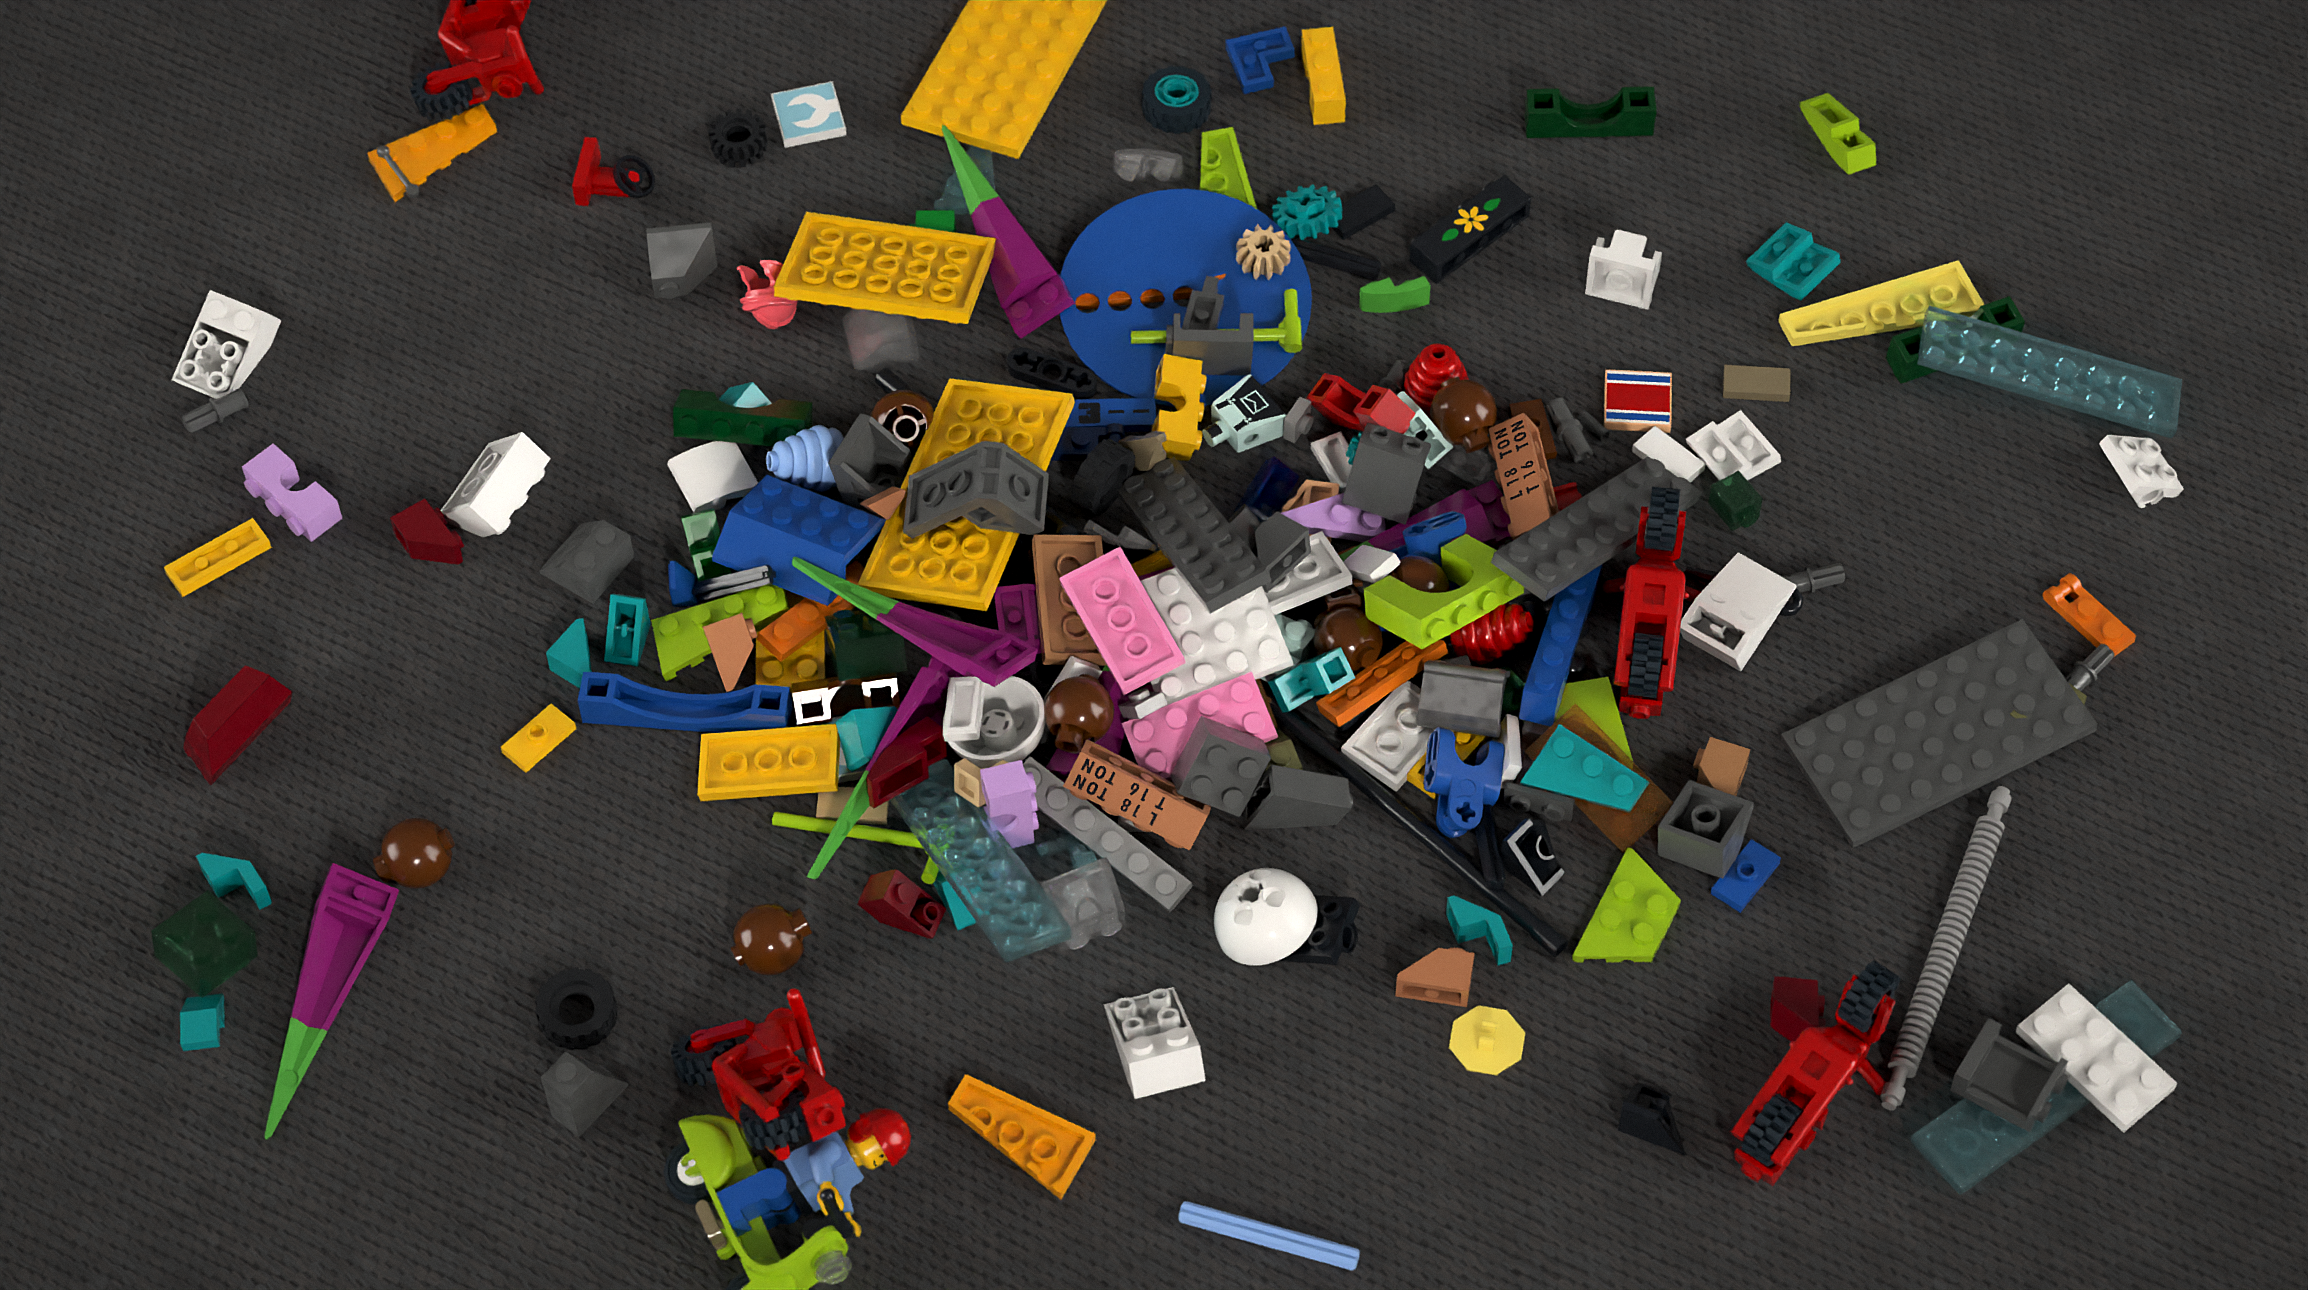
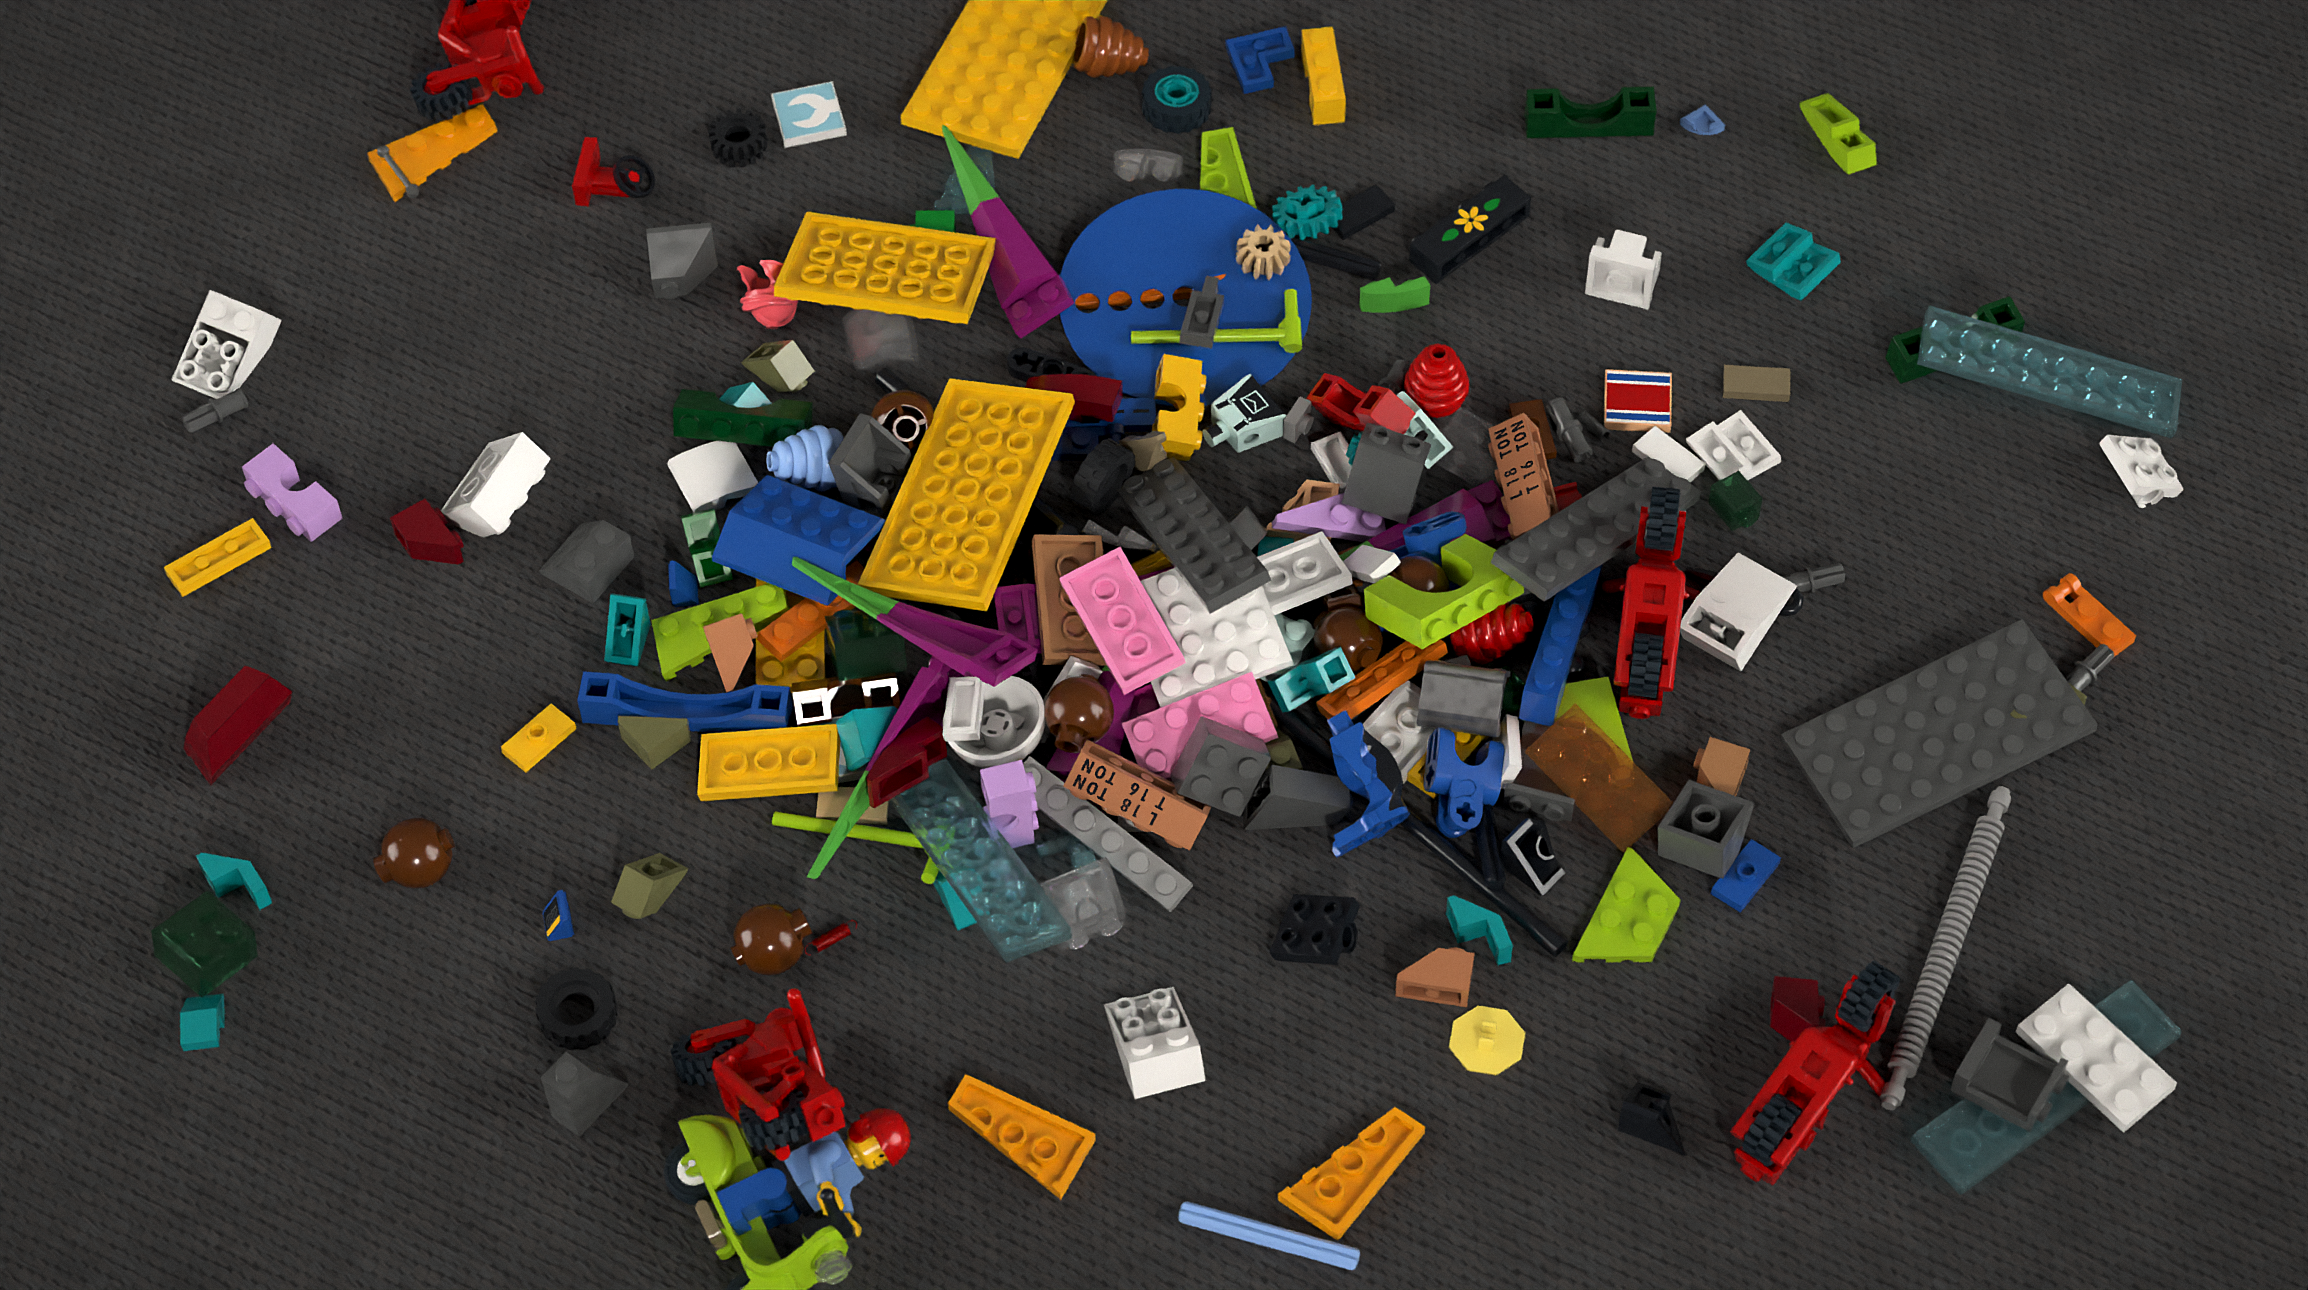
(340, 939): magenta plate -> none
(558, 918): none -> blue slope
(571, 653): teal slope -> none
(647, 885): none -> olive slope
(654, 737): none -> olive slope
(734, 583): axle -> none
(780, 365): none -> olive slope
(831, 937): none -> red piece
(885, 502): nougat slope -> none
(901, 904): dark red slope -> none
(968, 781): tan panel -> none
(982, 484): dark grey bracket -> none
(1093, 395): none -> dark red slope
(1107, 48): none -> dark orange piece
(1142, 704): light grey plate -> none
(1219, 350): dark grey panel -> none
(1264, 916): white piece -> none
(1269, 489): clear blue slope -> none
(1281, 546): dark grey slope -> none
(1353, 1175): none -> light orange wing
(1371, 772): none -> blue hips
(1464, 413): reddish brown brick -> none
(1584, 772): teal wing -> none
(1702, 120): none -> medium blue tile
(1883, 307): light yellow wing -> none

